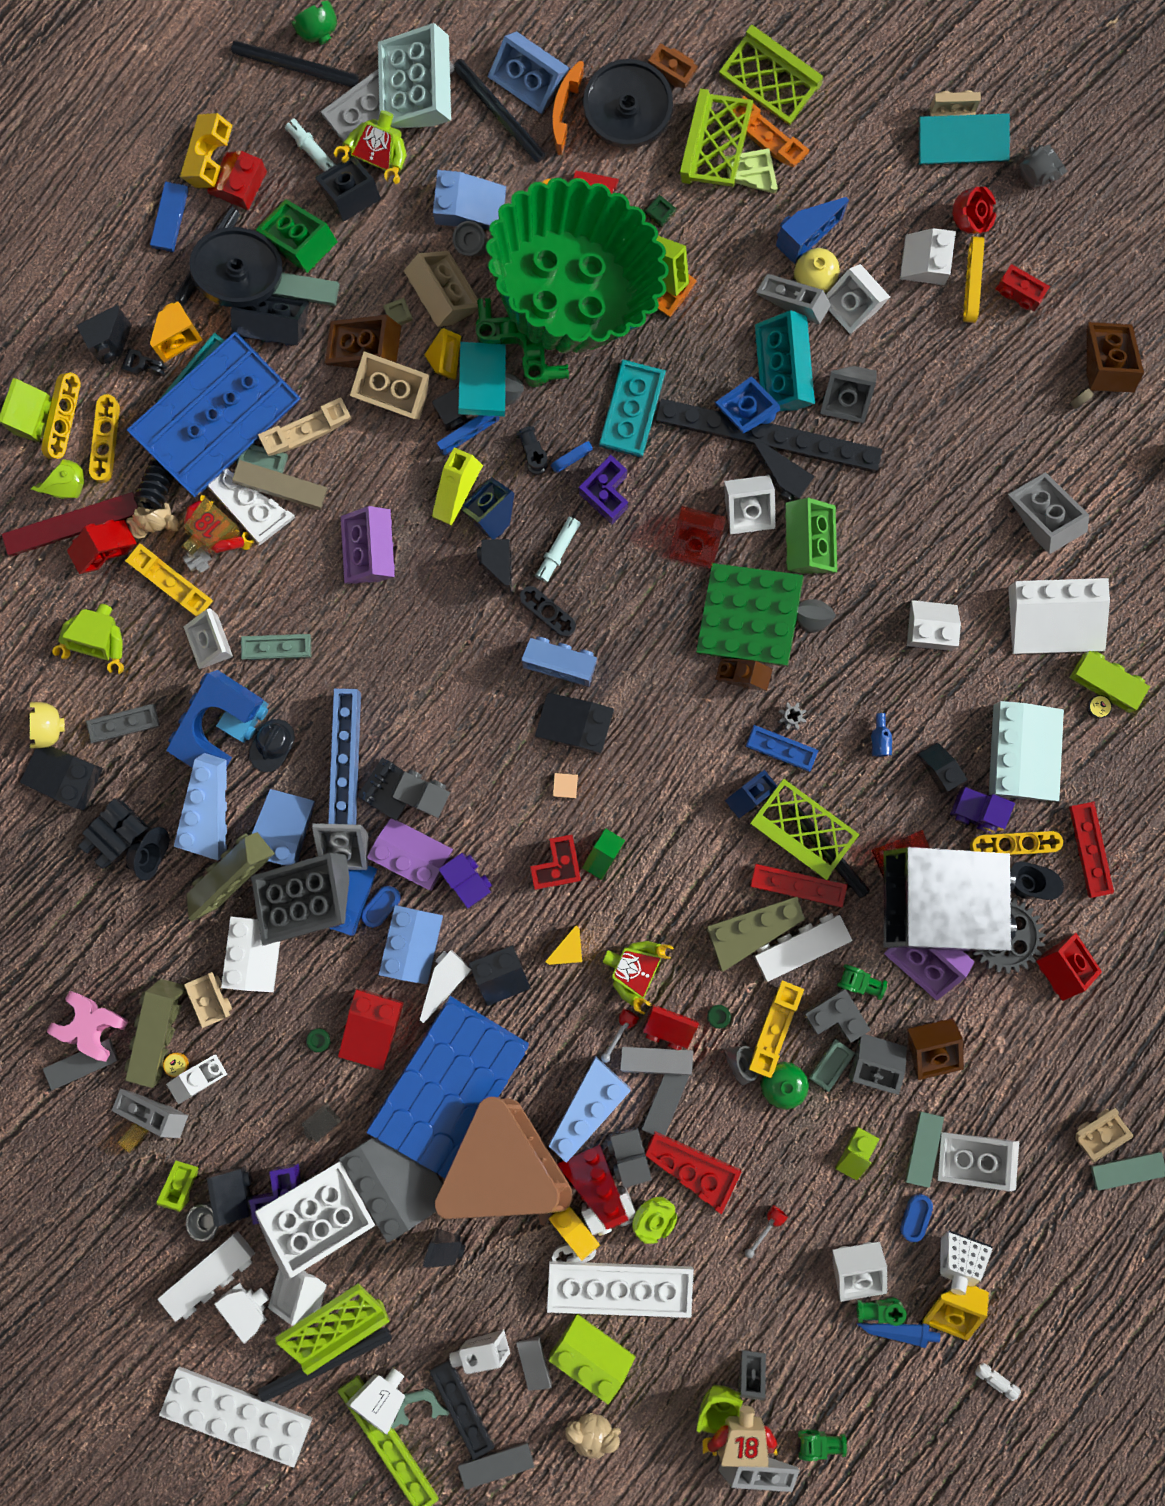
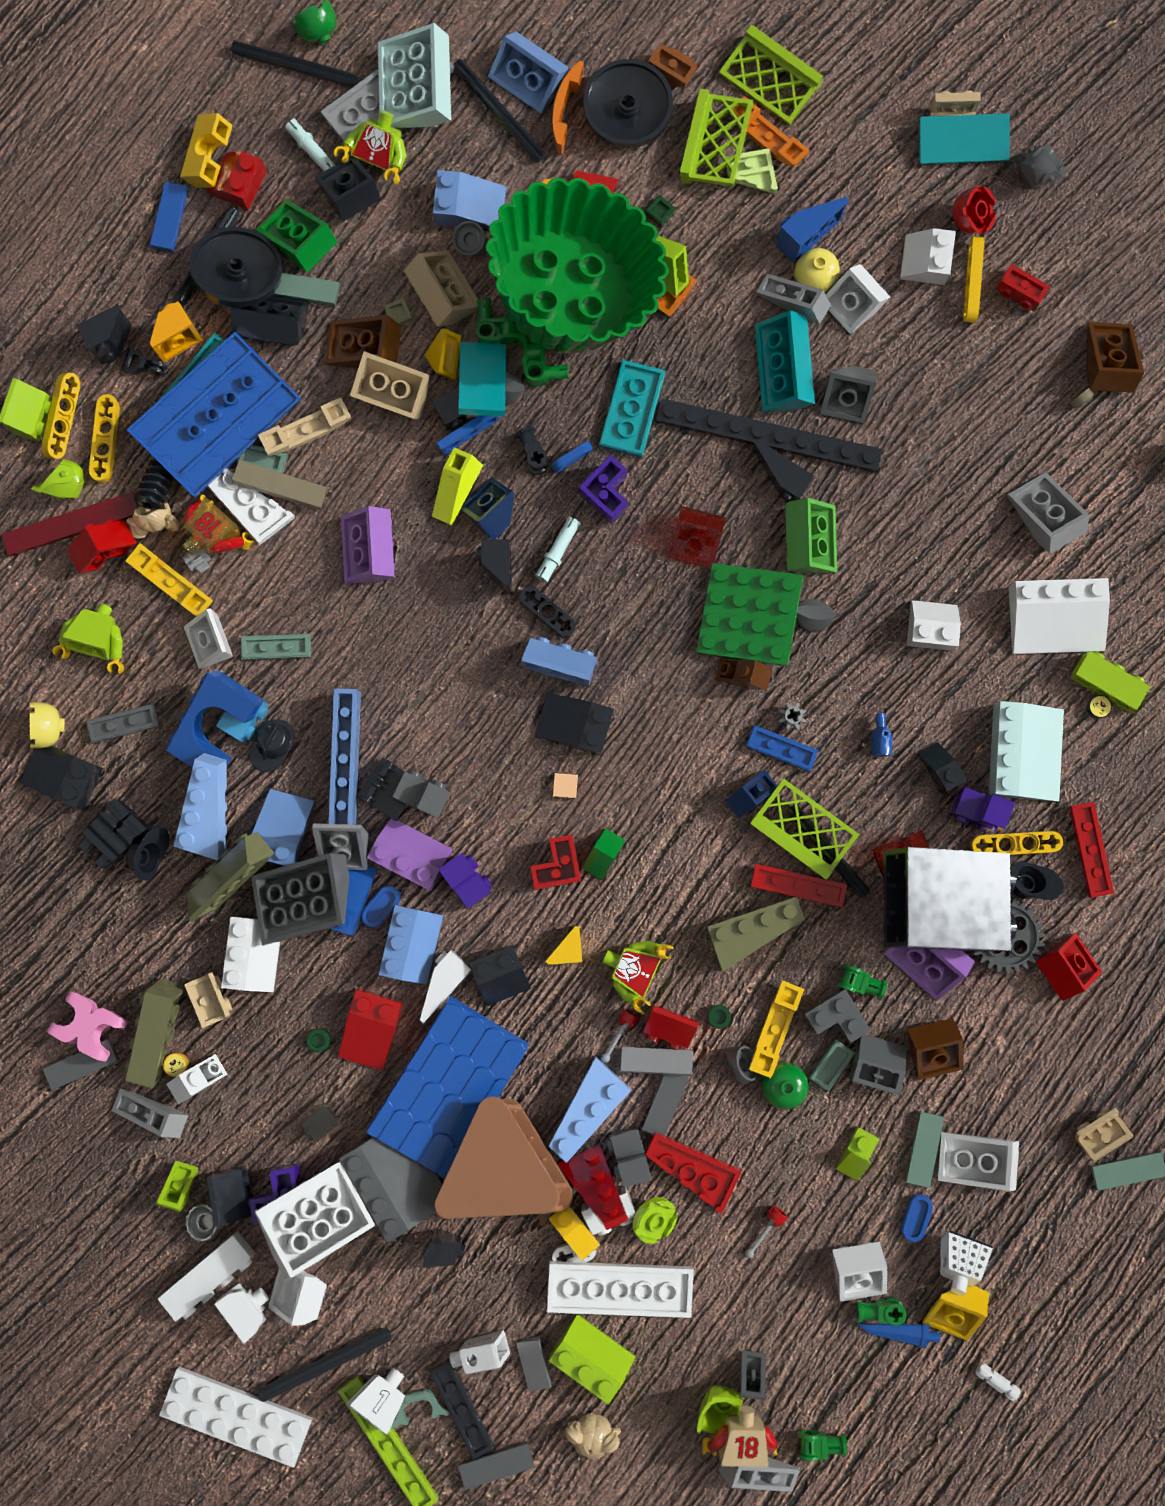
(133, 1137): clear yellow piece -> none
(335, 1338): lime fence -> none
(748, 405): blue slope -> none
(750, 504): white slope -> none
(802, 947): white brick -> none

